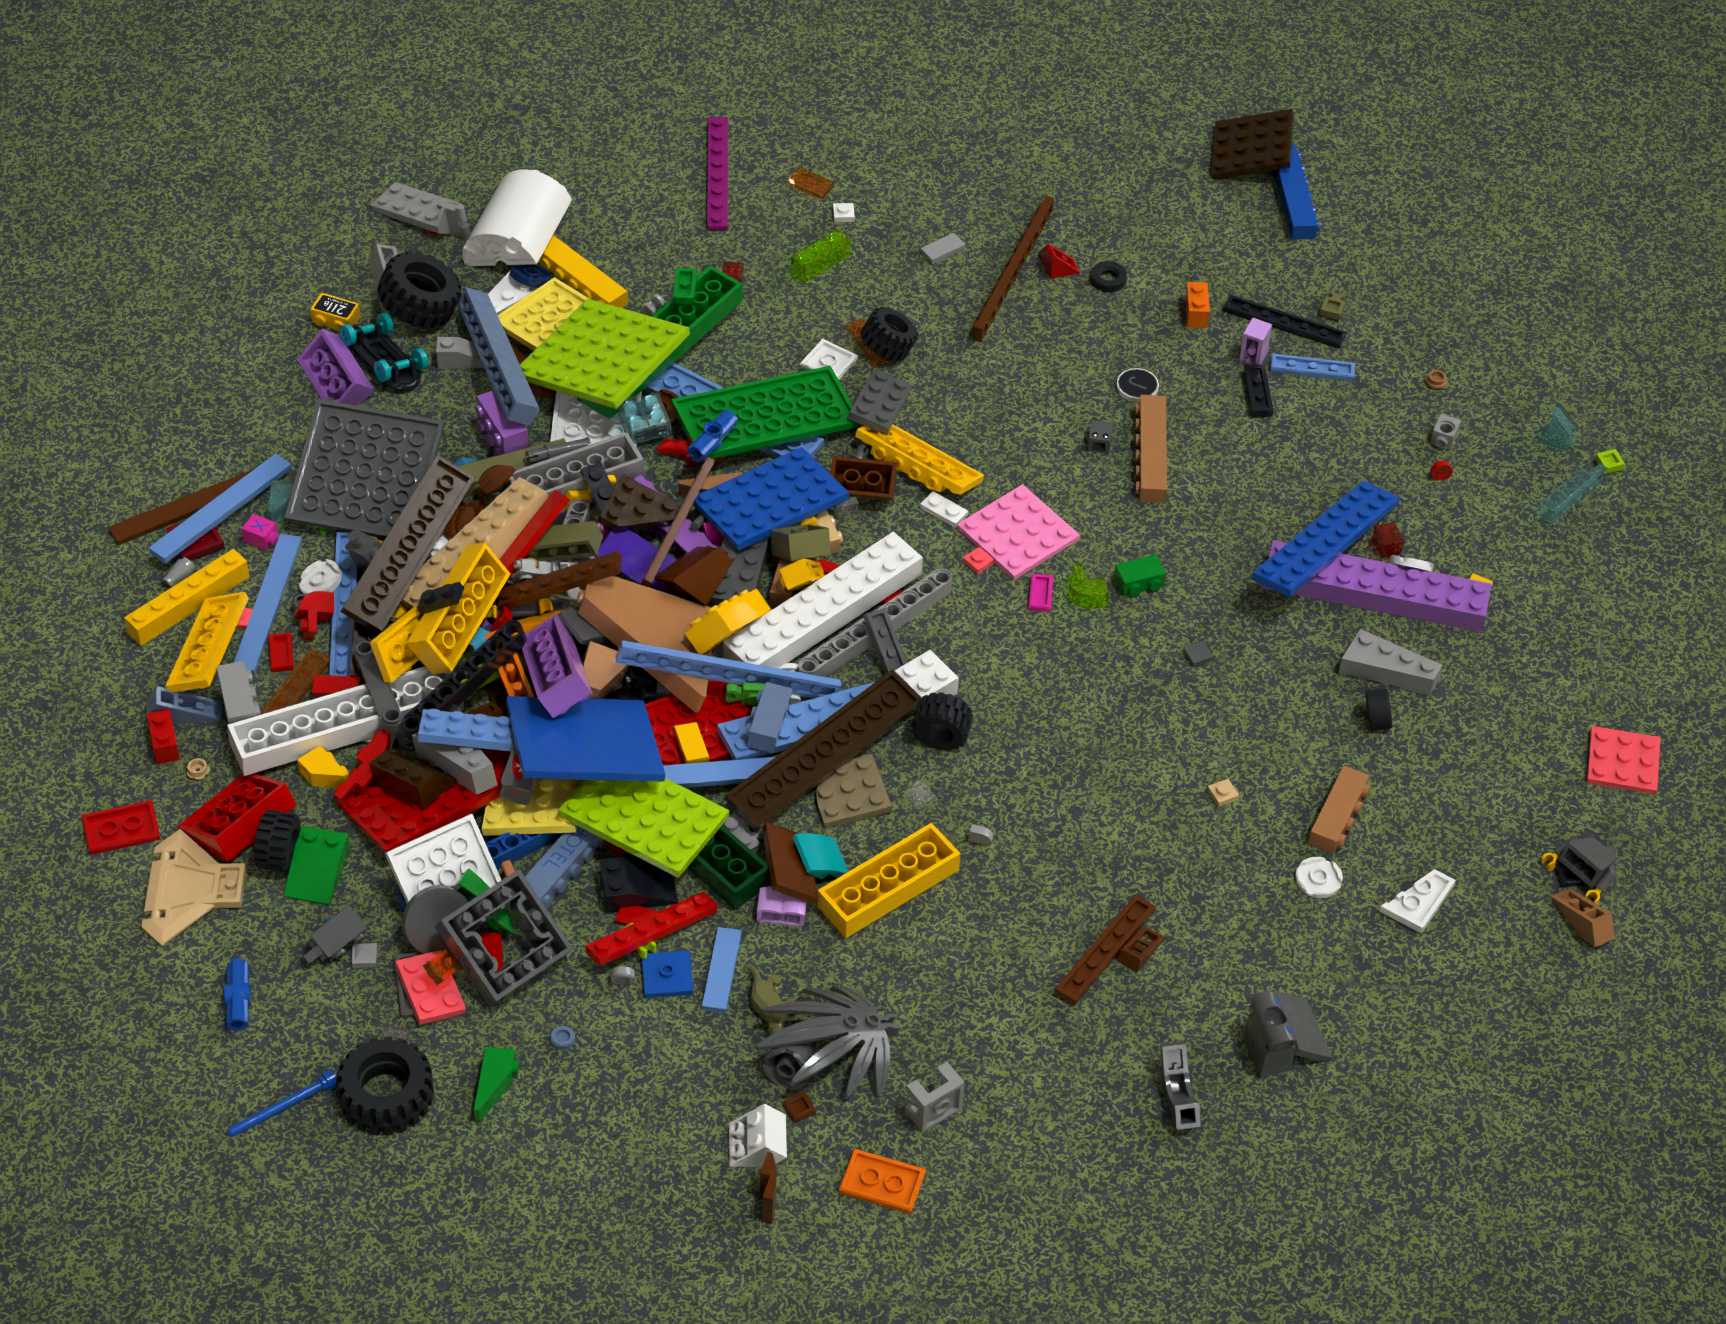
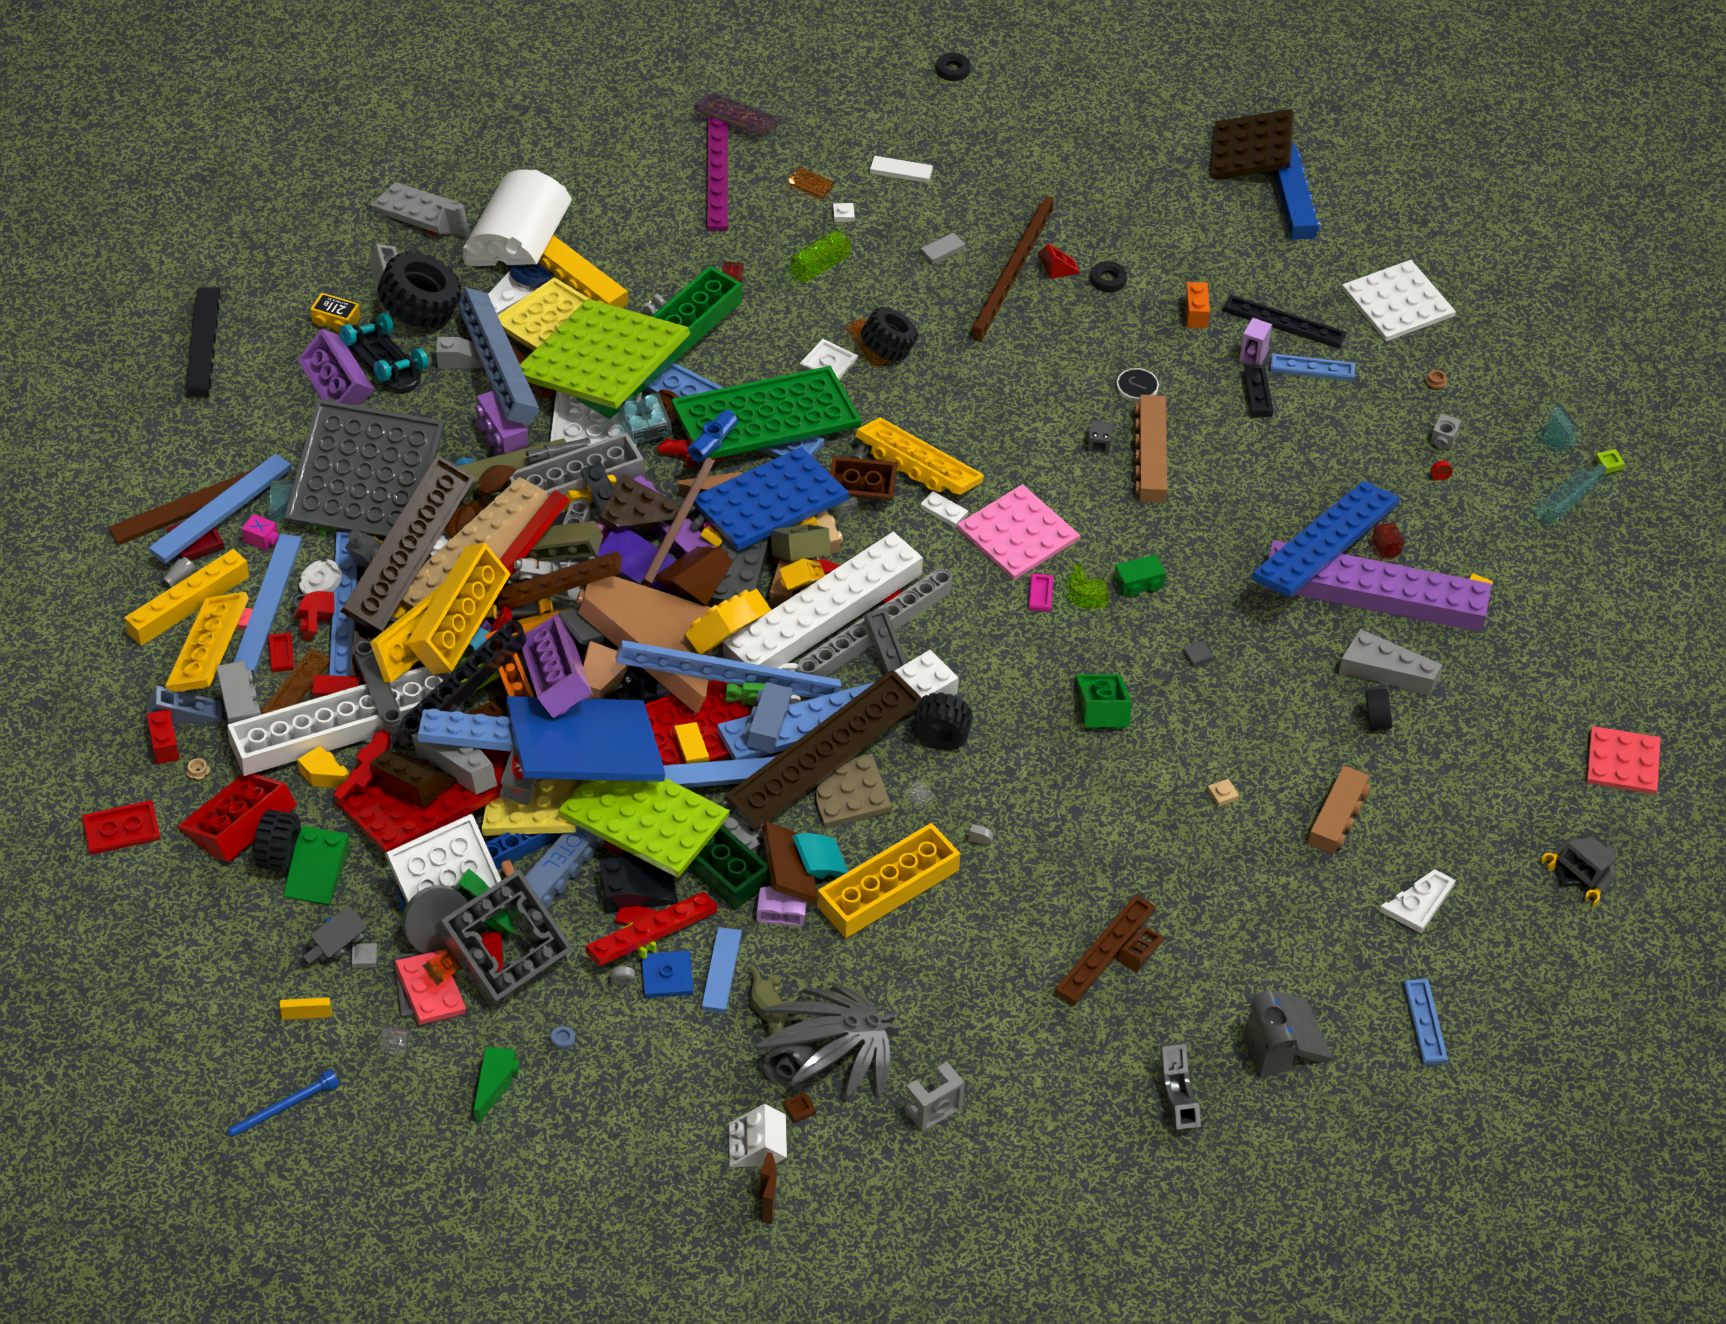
(187, 887): tan plate -> none
(203, 341): none -> black beam
(237, 994): blue piece -> none
(305, 1008): none -> yellow tile
(390, 1111): black tyre -> none
(440, 597): black plate -> none
(685, 286): green plate -> none
(712, 536): none -> yellow tile
(737, 113): none -> tile
(880, 401): dark grey plate -> none
(882, 1181): orange tile -> none
(901, 169): none -> white tile
(953, 58): none -> black tyre
(978, 560): coral plate -> none
(1103, 701): none -> green slope
(1324, 881): white tile -> none
(1333, 305): olive plate -> none
(1398, 300): none -> white plate
(1410, 562): white tile -> none
(1425, 1022): none -> medium blue tile
(1586, 917): medium nougat slope -> none

